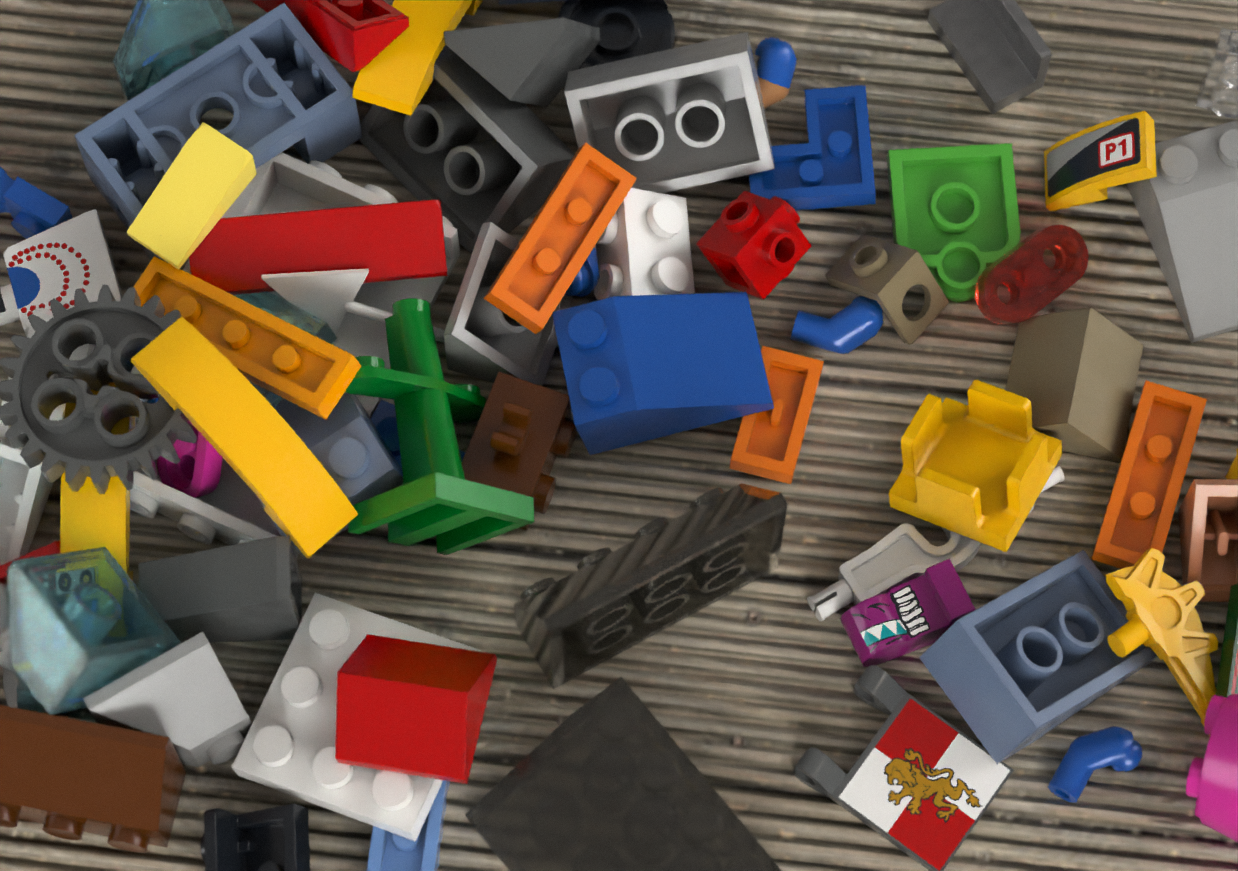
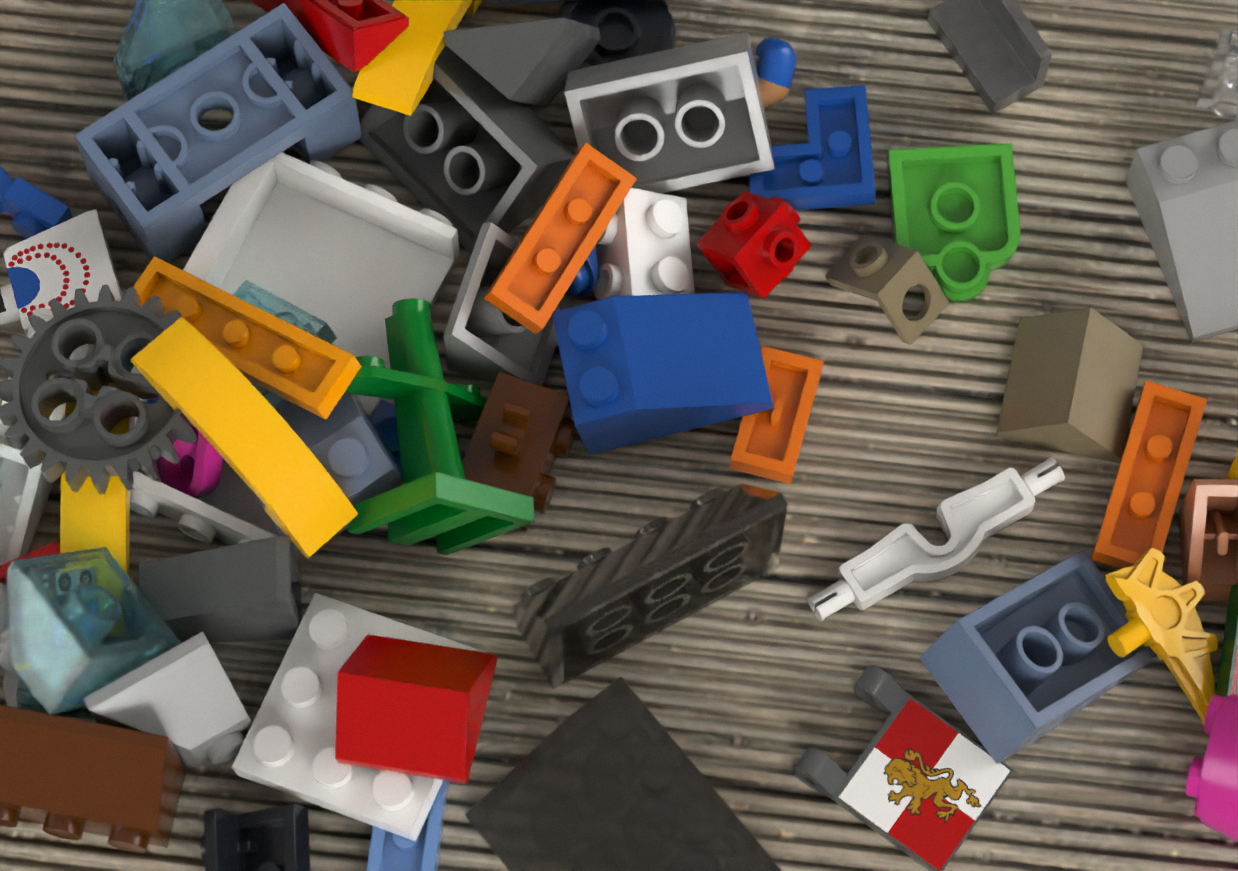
(193, 195): light yellow slope -> none
(329, 295): white piece -> none
(388, 239): red slope -> none
(844, 330): blue arm -> none
(907, 615): magenta leg -> none
(974, 464): yellow panel -> none
(1027, 276): clear red plate -> none
(1090, 752): blue arm -> none
(1099, 158): slope -> none

